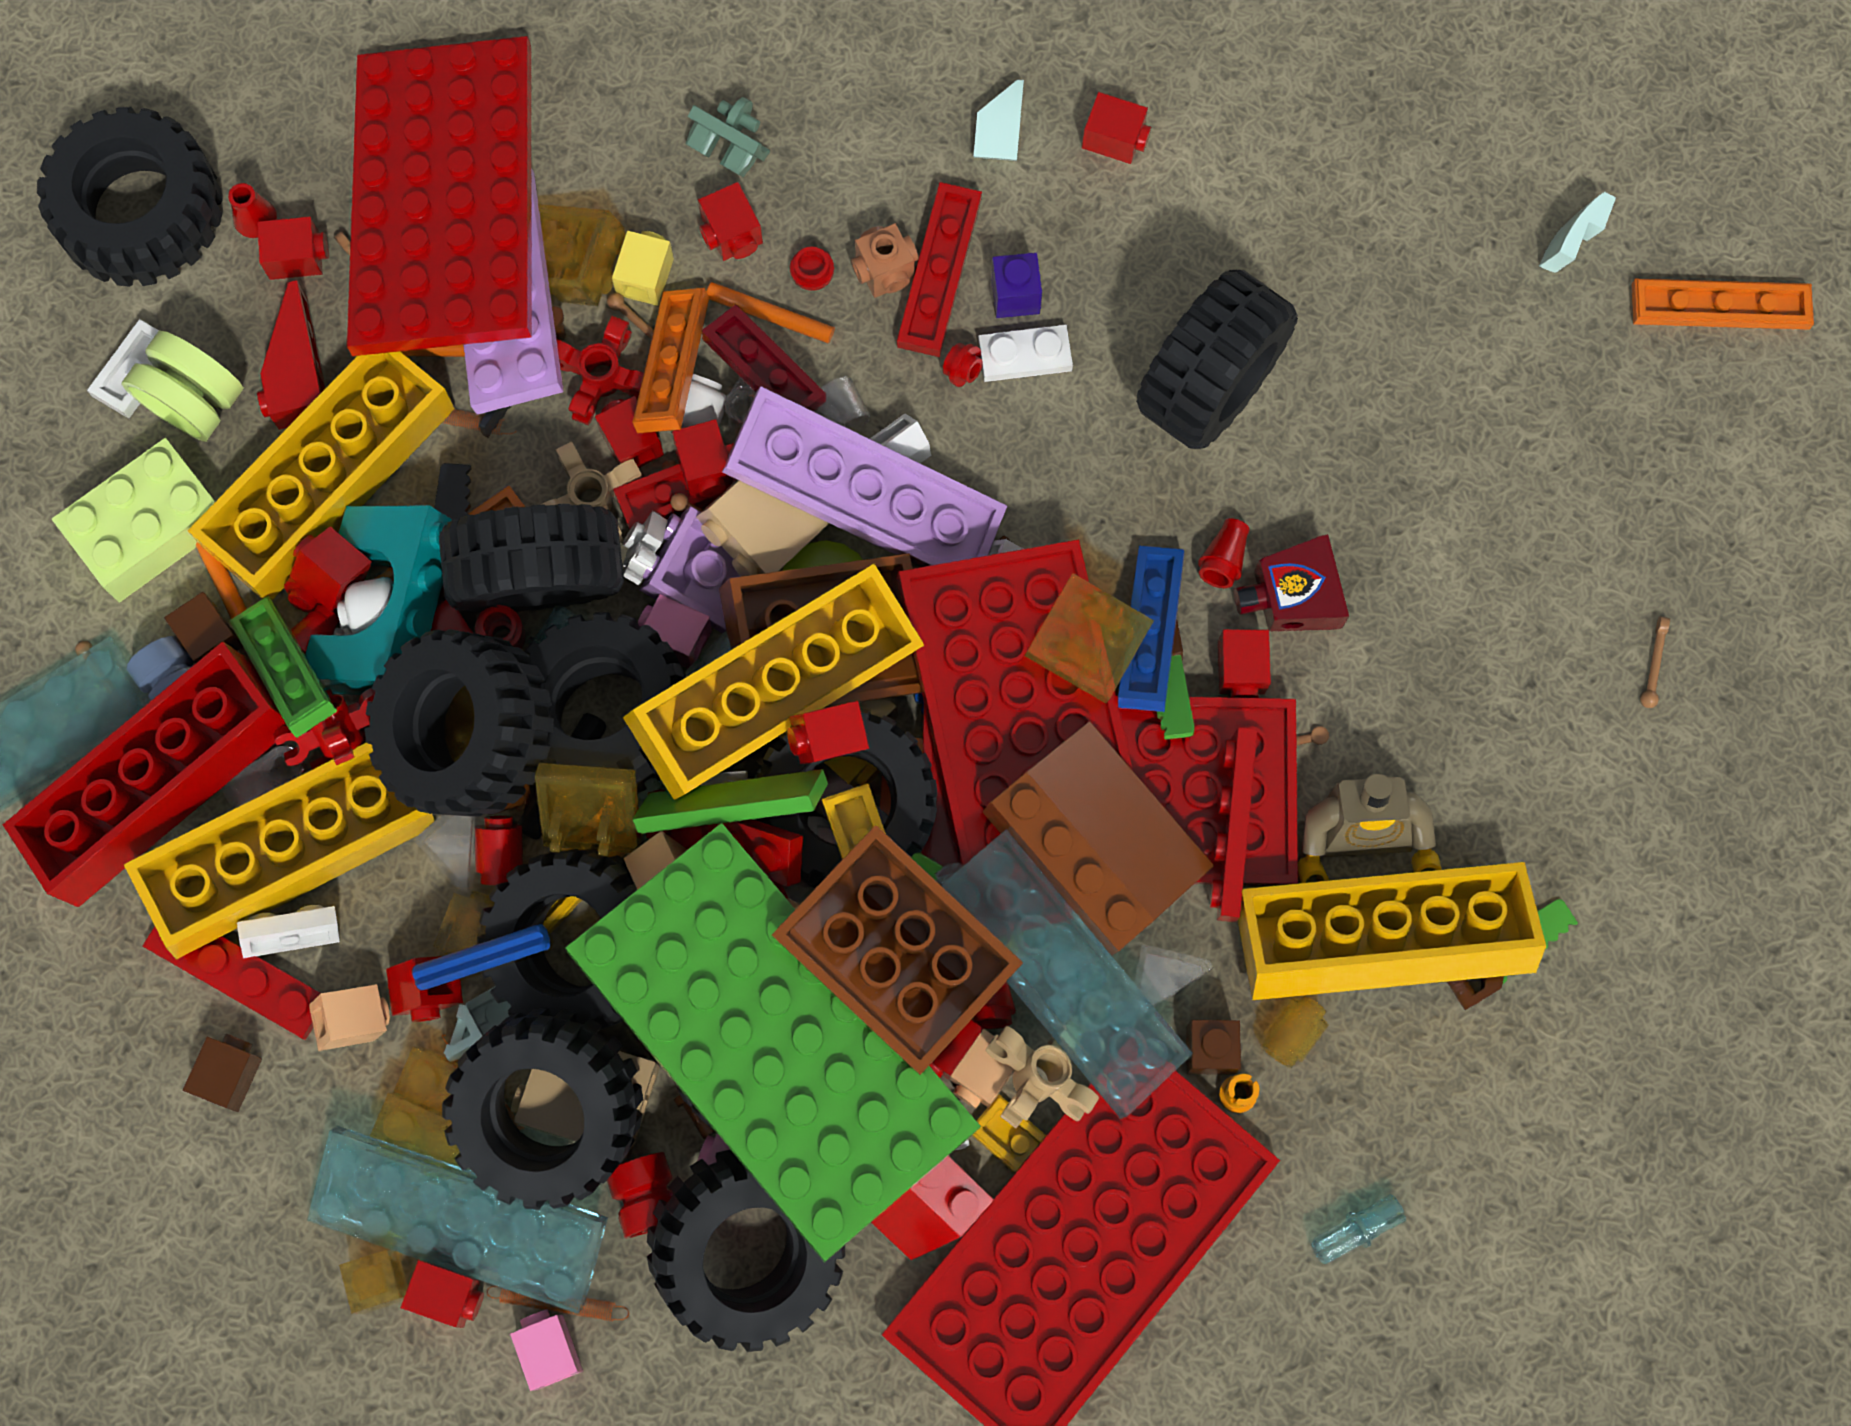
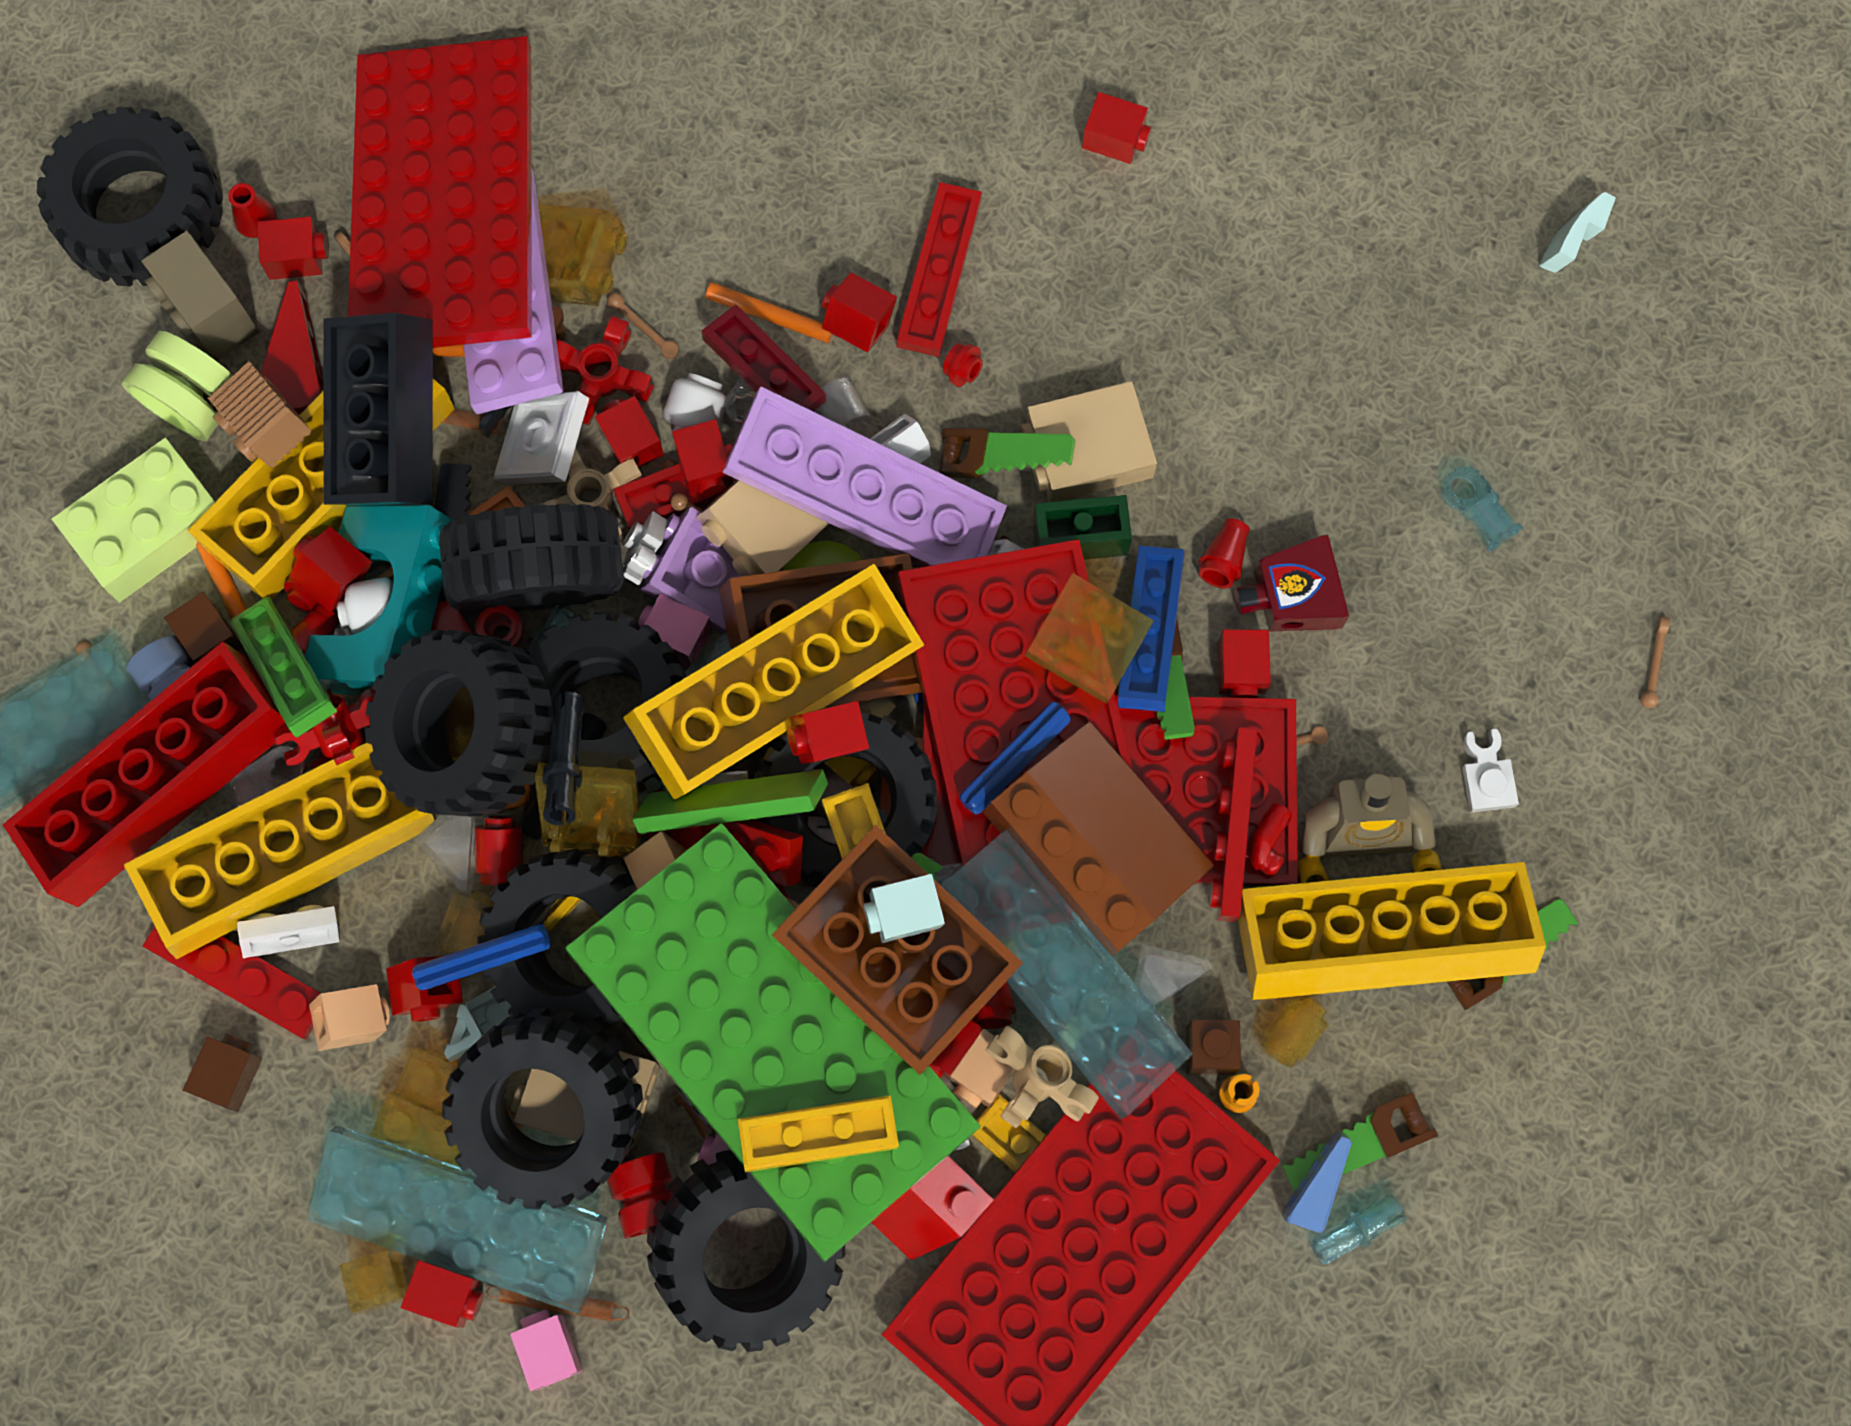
(107, 385): white plate -> none
(197, 297): none -> dark tan brick
(258, 415): none -> medium nougat brick
(378, 410): none -> black slope
(541, 439): none -> white tile
(563, 772): none -> black pin
(643, 267): light yellow brick -> none
(671, 361): orange tile -> none
(708, 130): sand green hips -> none
(729, 223): red brick -> none
(812, 268): red plate -> none
(817, 1133): none -> yellow tile
(858, 311): none -> red brick
(884, 259): nougat brick -> none
(904, 909): none -> light aqua brick
(1000, 125): light aqua slope -> none
(1001, 451): none -> bright green piece
(1014, 758): none -> blue axle
(1016, 285): dark purple brick -> none
(1025, 353): white plate -> none
(1098, 523): none -> dark green brick
(1109, 443): none -> tan brick
(1216, 358): black tyre -> none
(1265, 838): none -> red arm
(1316, 1193): none -> medium blue slope
(1371, 1139): none -> piece
(1482, 508): none -> clear light blue connector
(1488, 781): none -> white plate
(1722, 304): orange tile -> none

